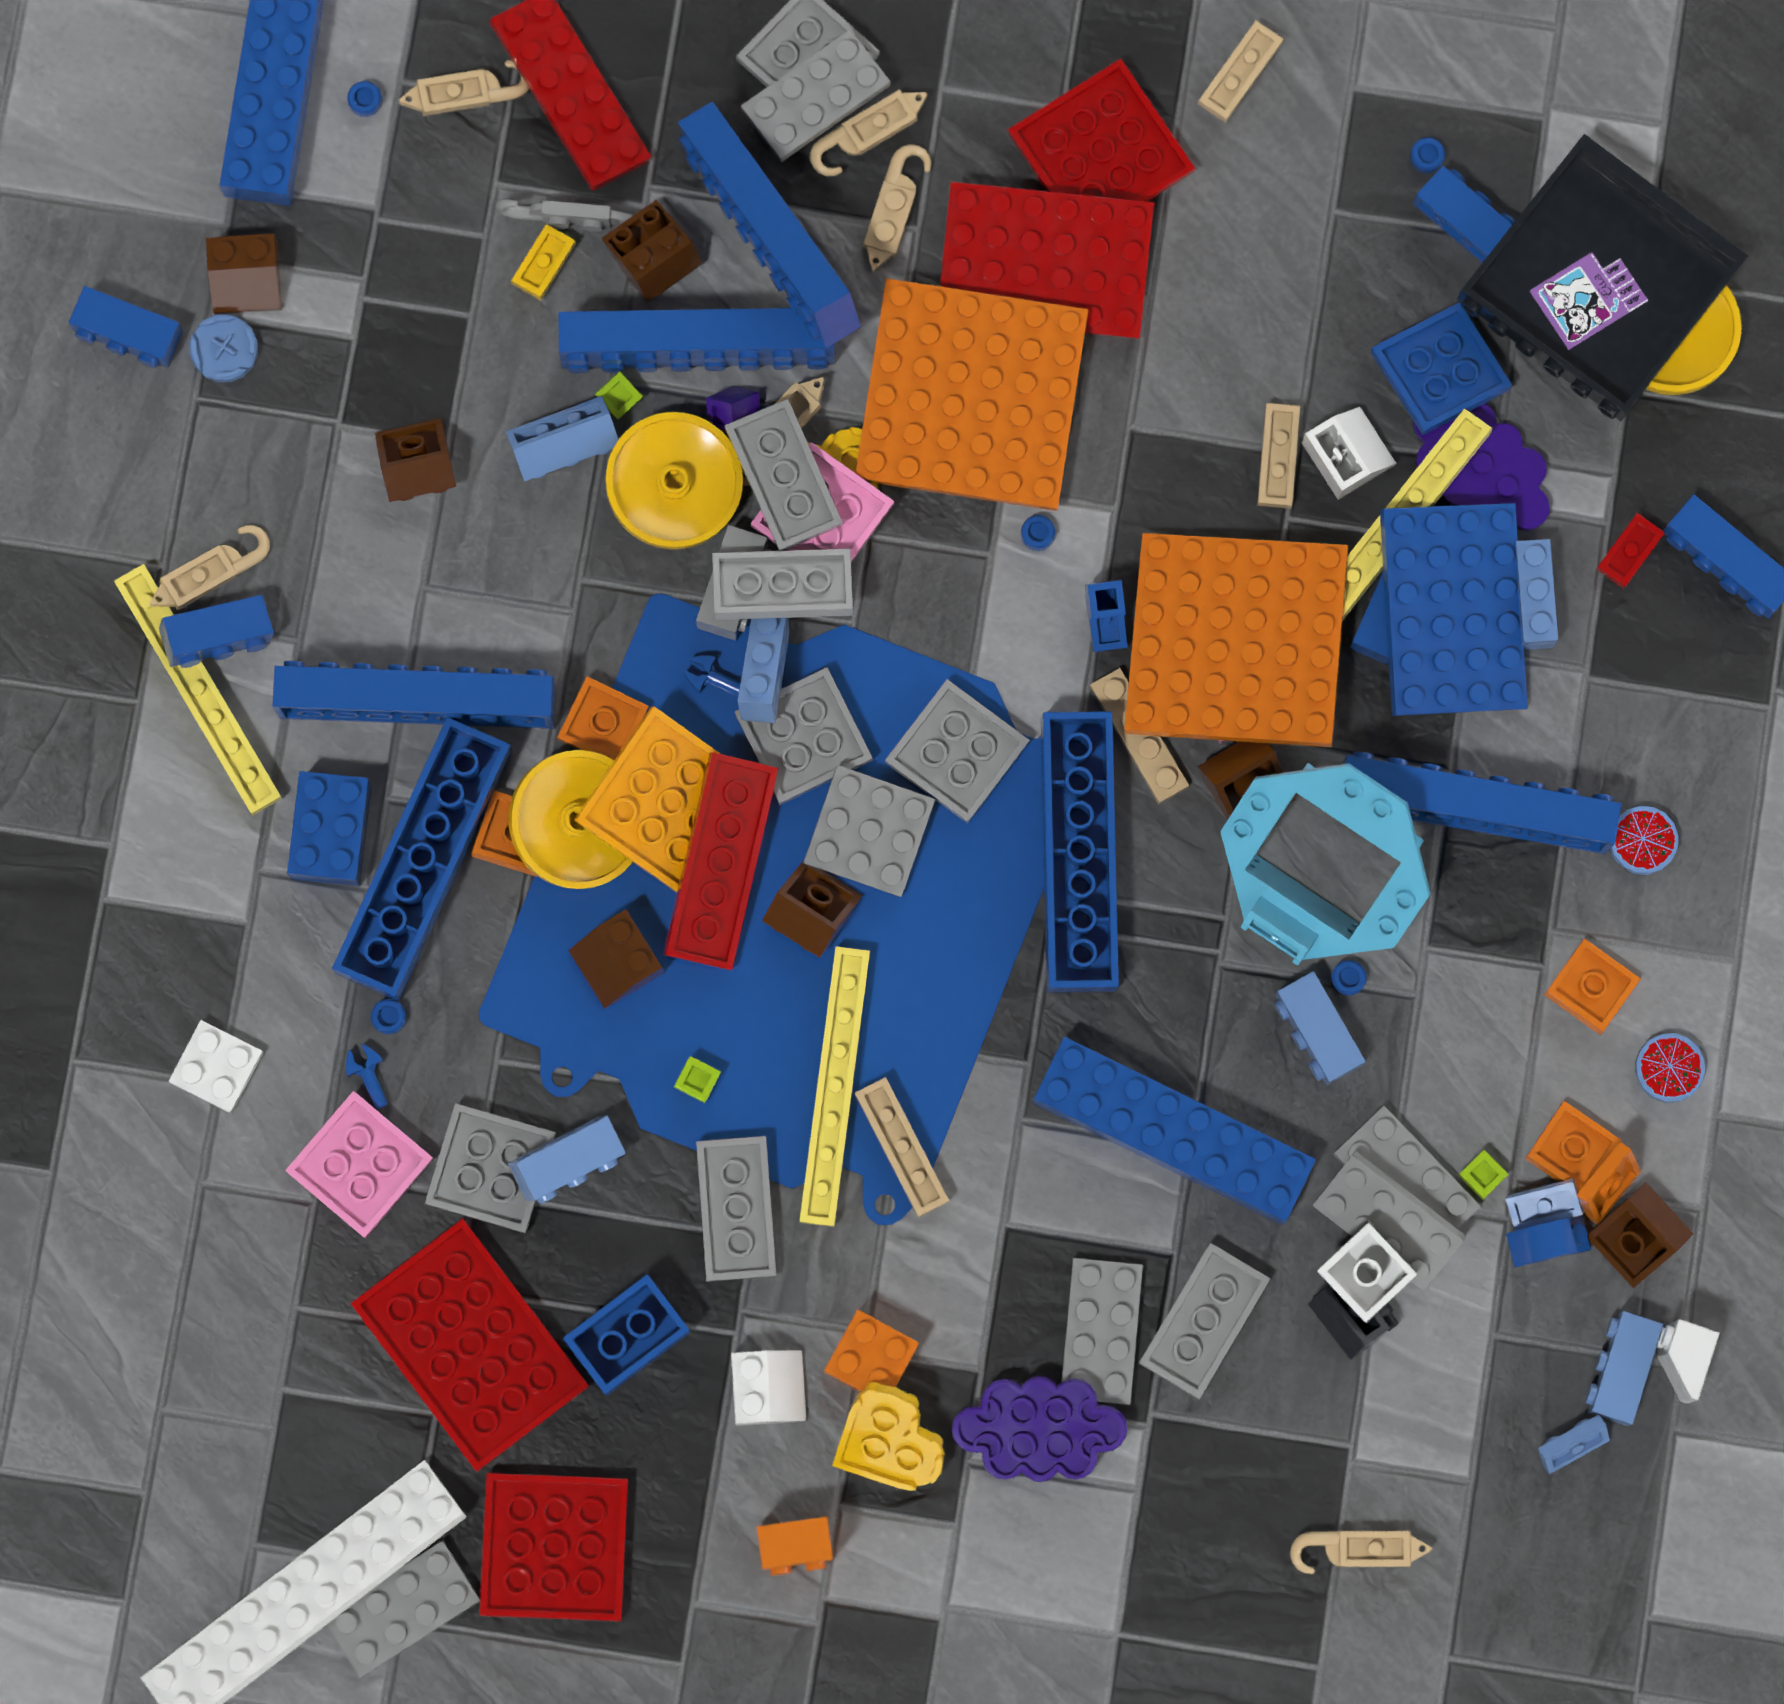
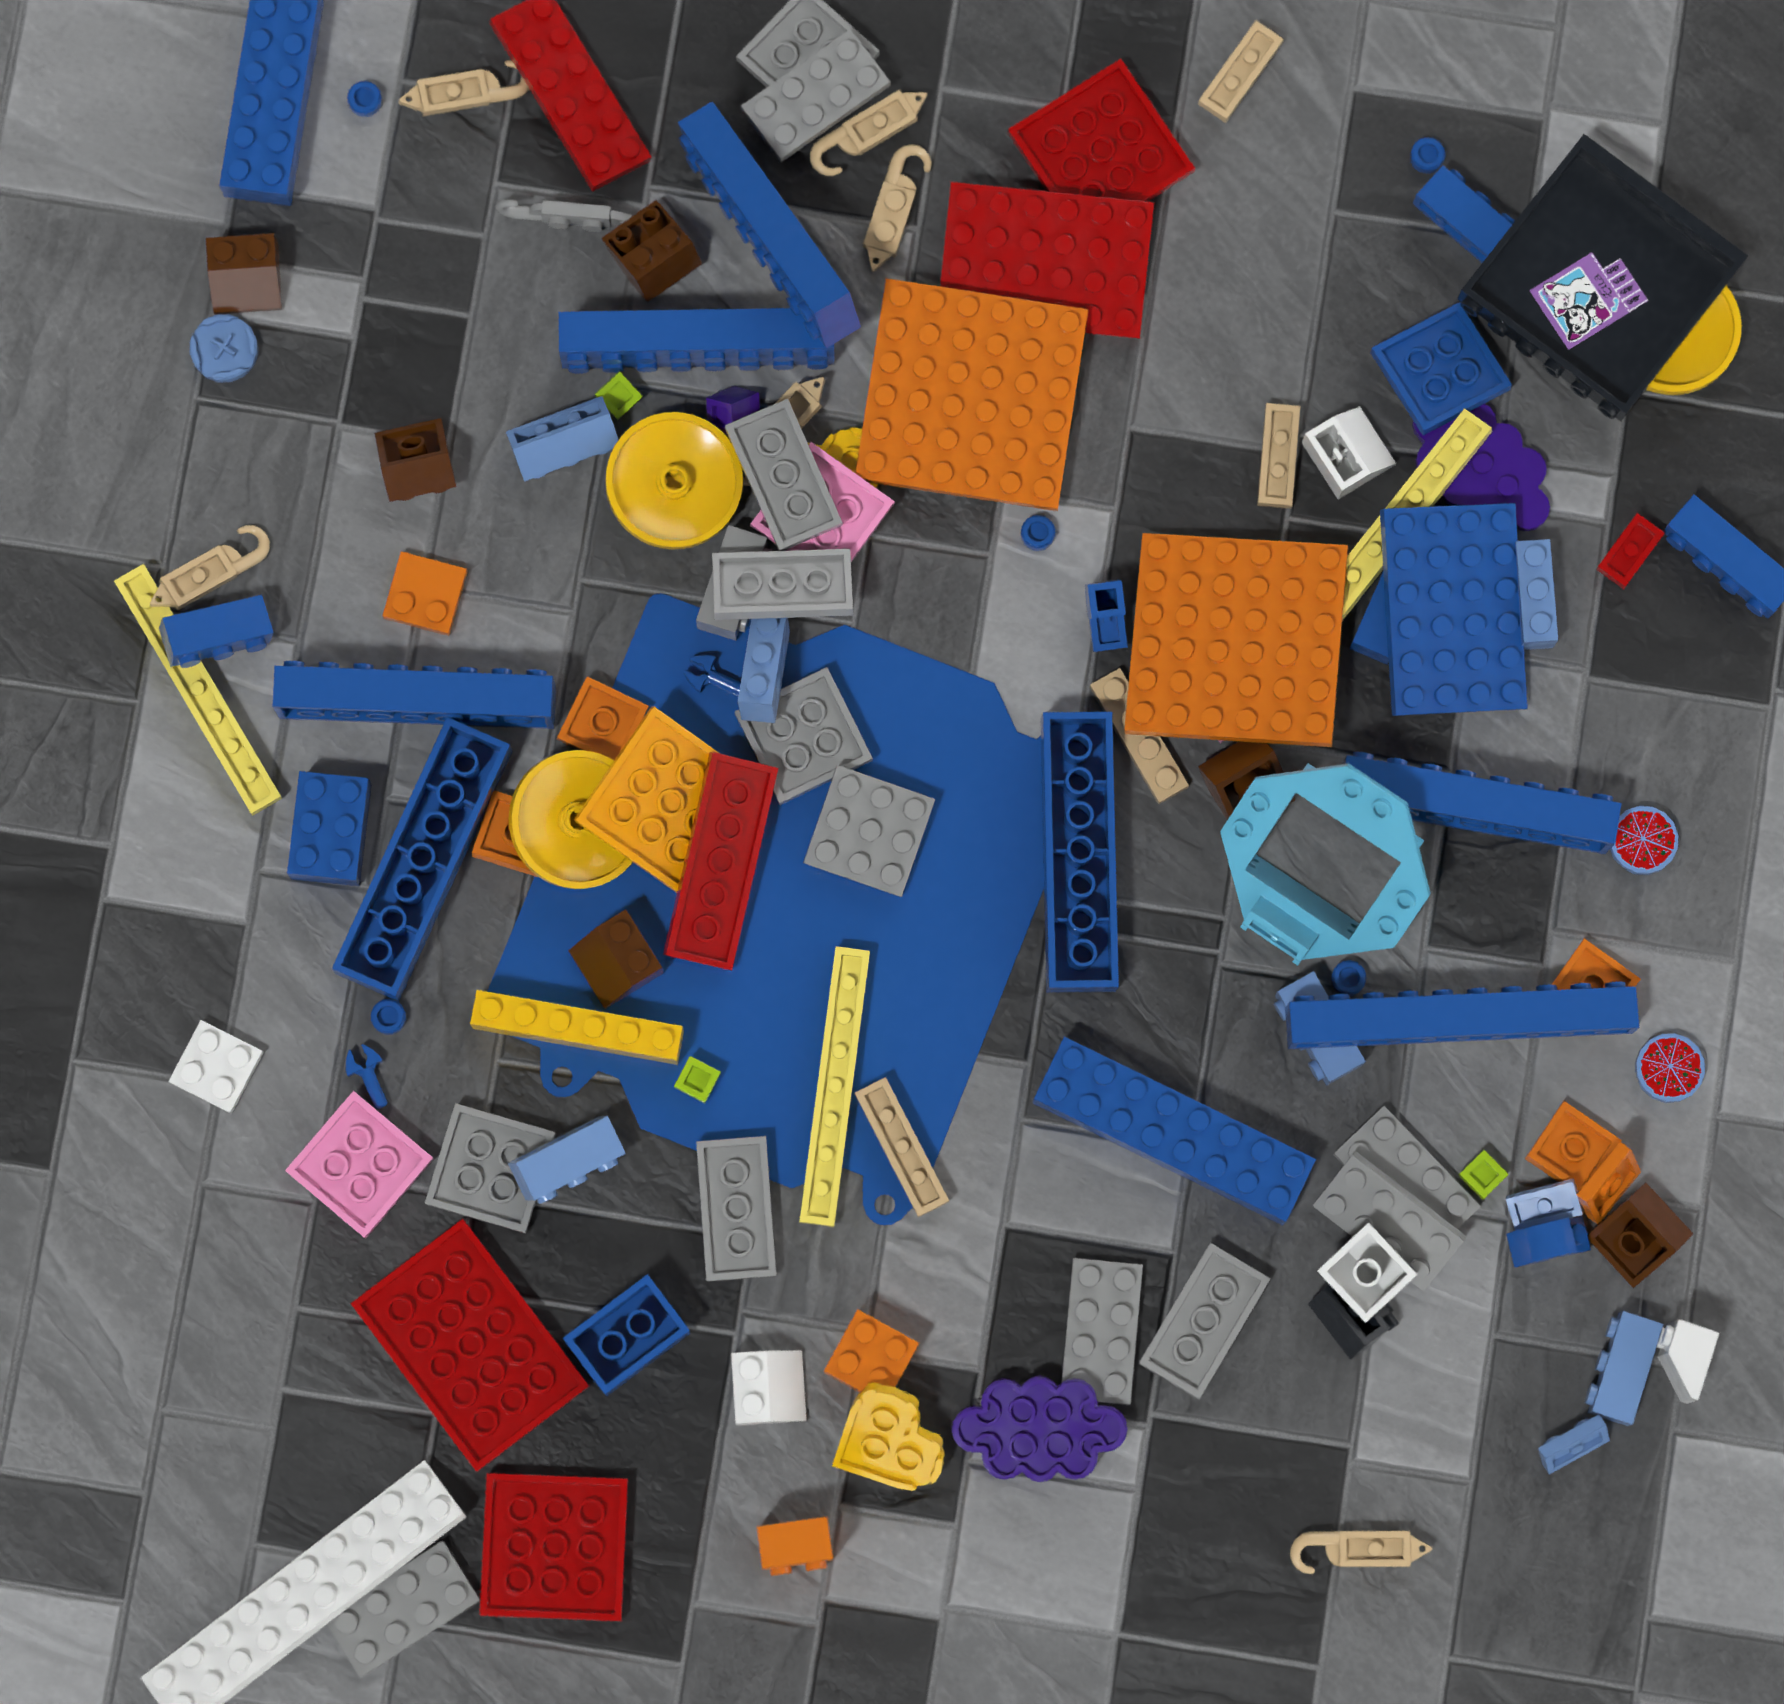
(125, 328): blue brick -> none
(425, 593): none -> orange plate
(543, 262): yellow plate -> none
(577, 1027): none -> yellow brick
(811, 908): reddish brown slope -> none
(957, 751): light grey plate -> none
(1461, 1016): none -> blue brick

